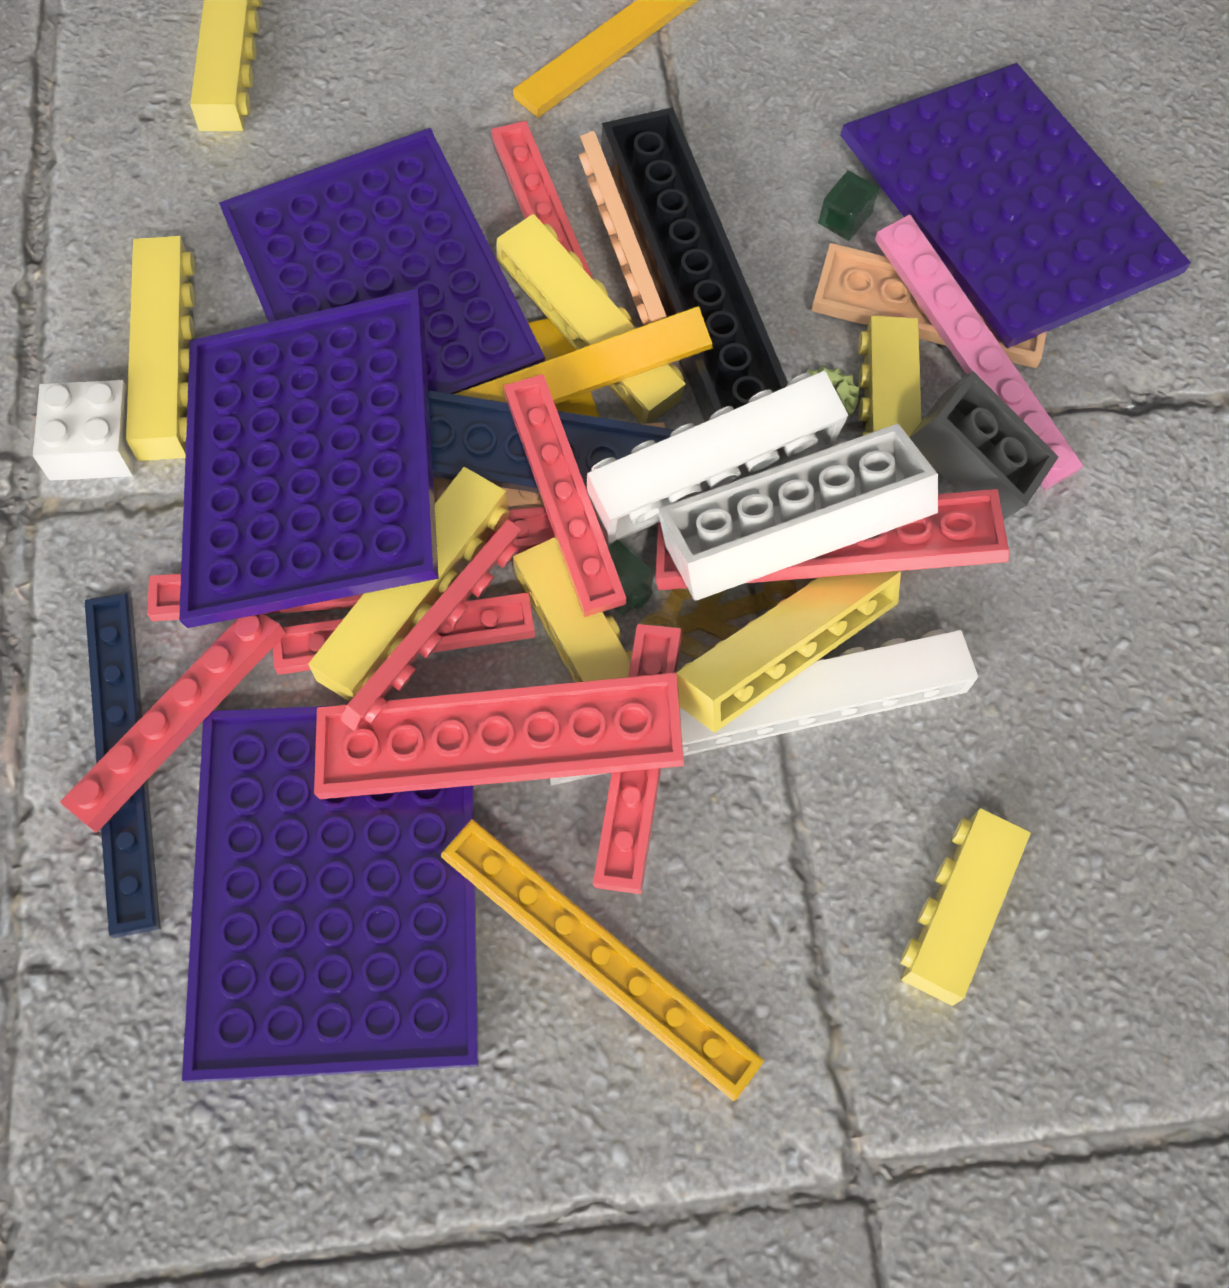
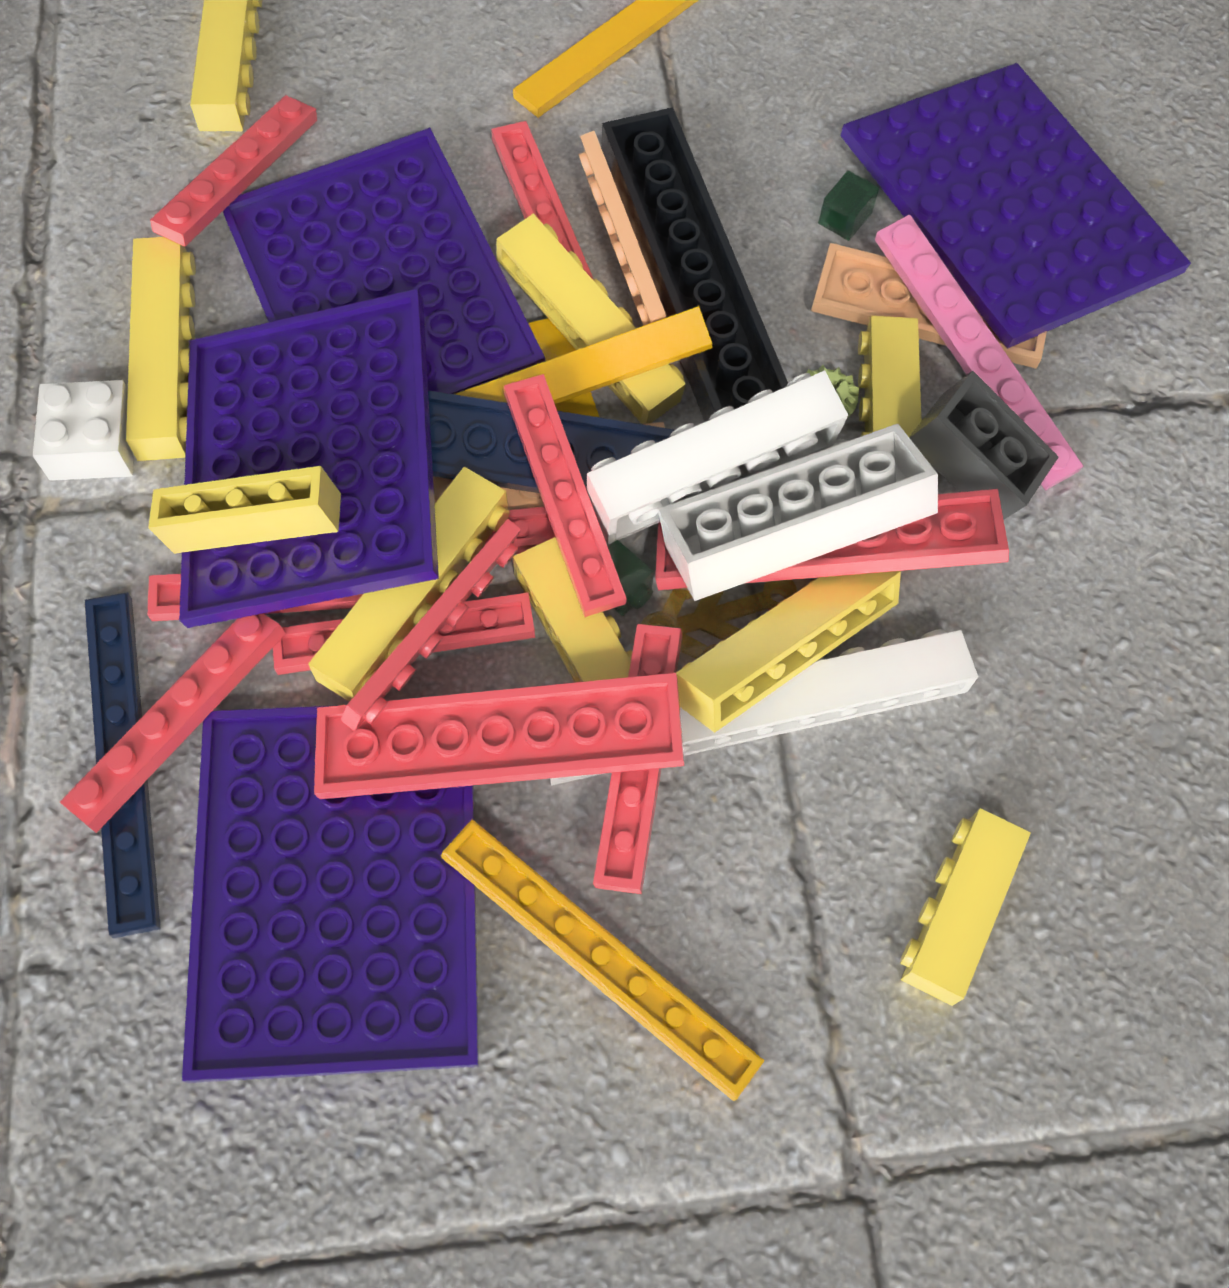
(233, 171): none -> coral plate
(245, 510): none -> light yellow brick

